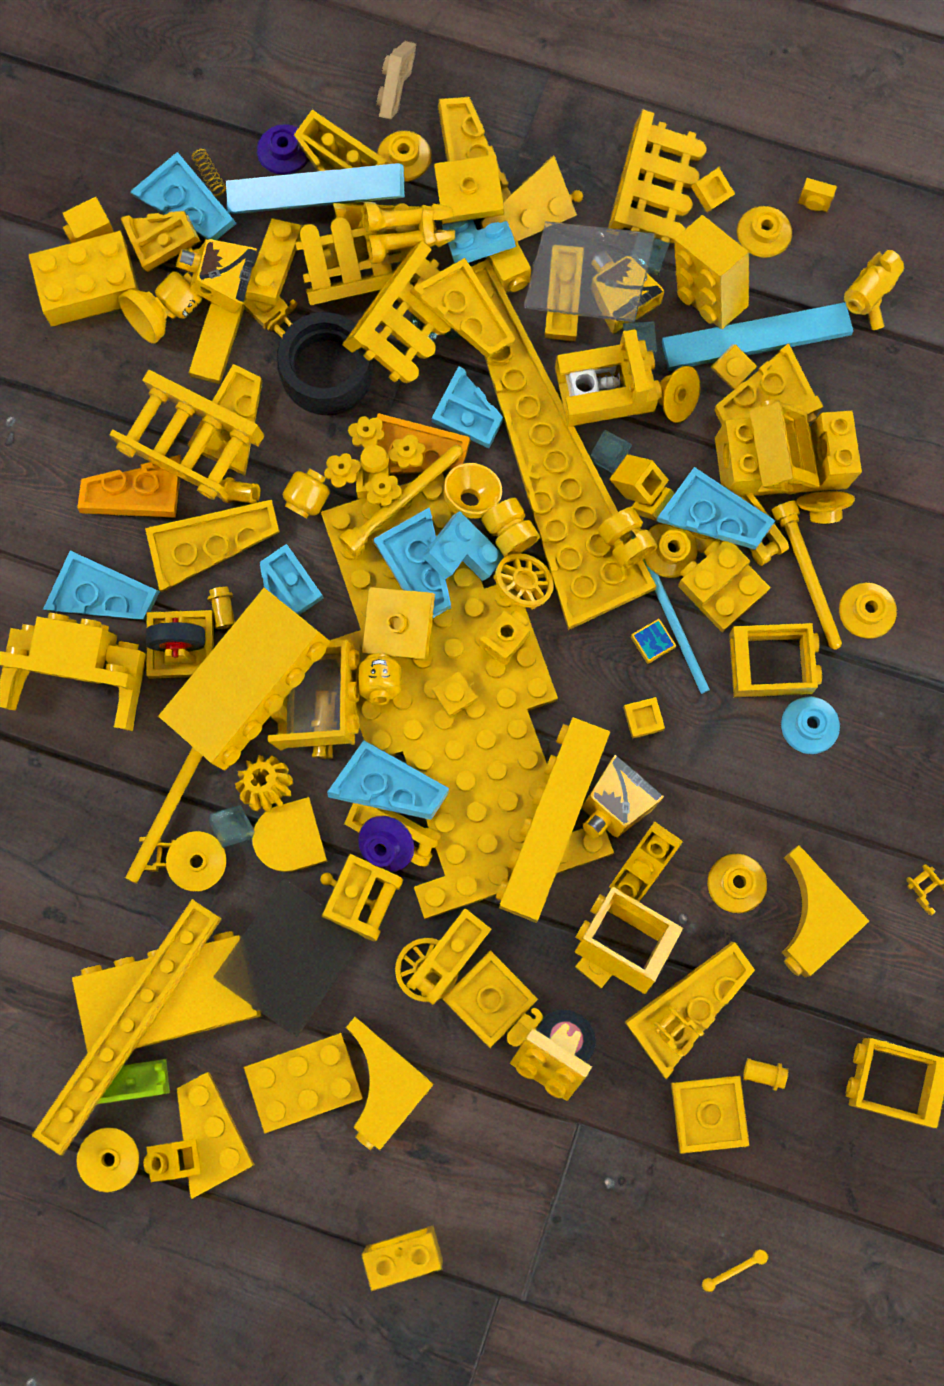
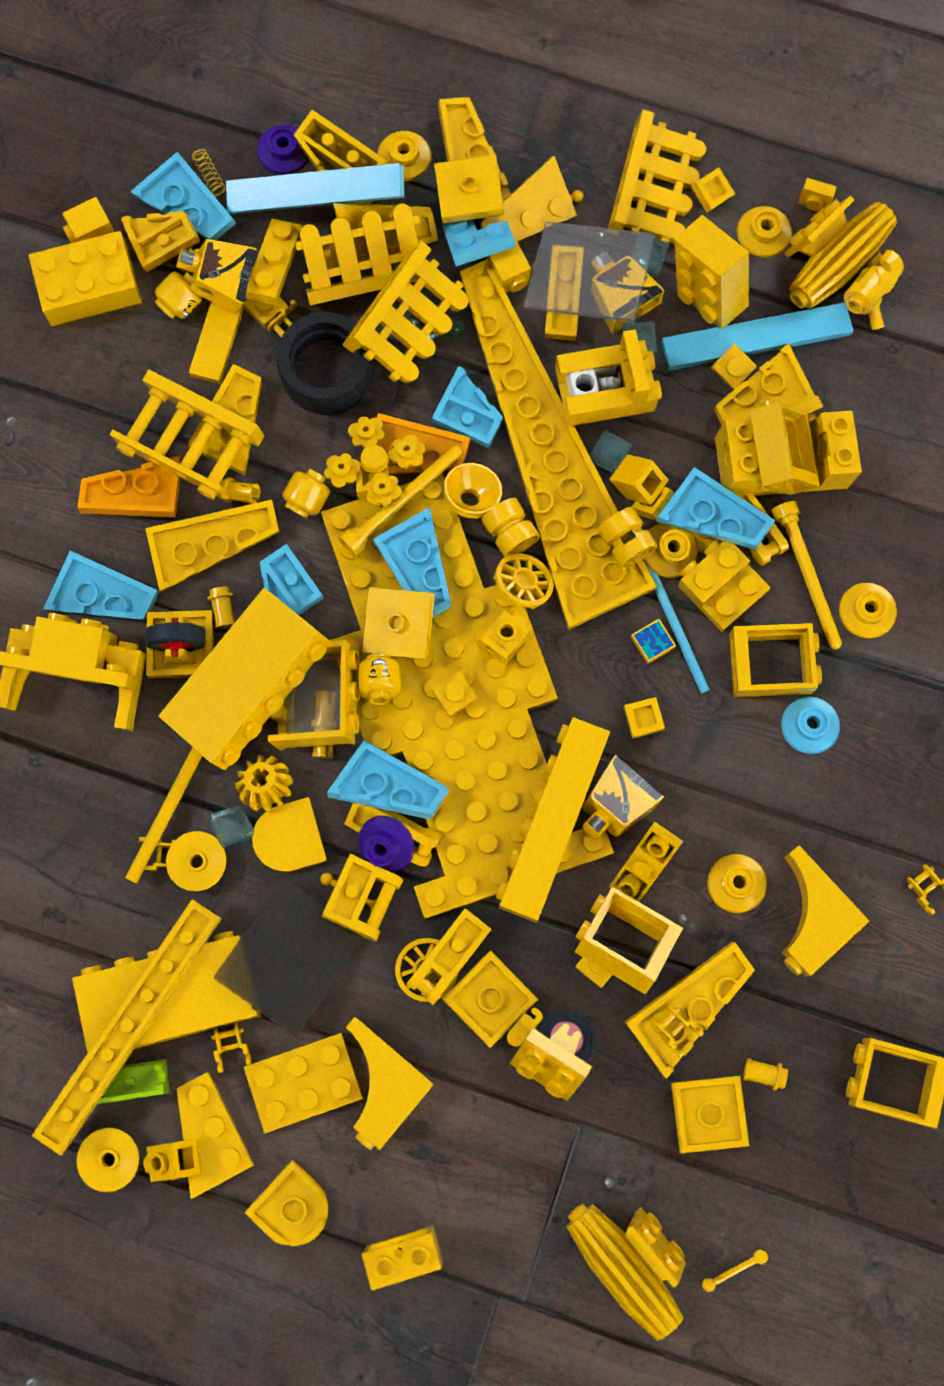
(144, 314): yellow piece -> none
(225, 1034): none -> yellow piece
(291, 1208): none -> yellow tile
(378, 219): yellow piece -> none
(397, 69): tan plate -> none
(465, 543): medium azure plate -> none
(466, 307): yellow wing -> none
(632, 1265): none -> yellow plate
(680, 393): yellow piece -> none
(825, 505): yellow piece -> none
(836, 249): none -> yellow plate

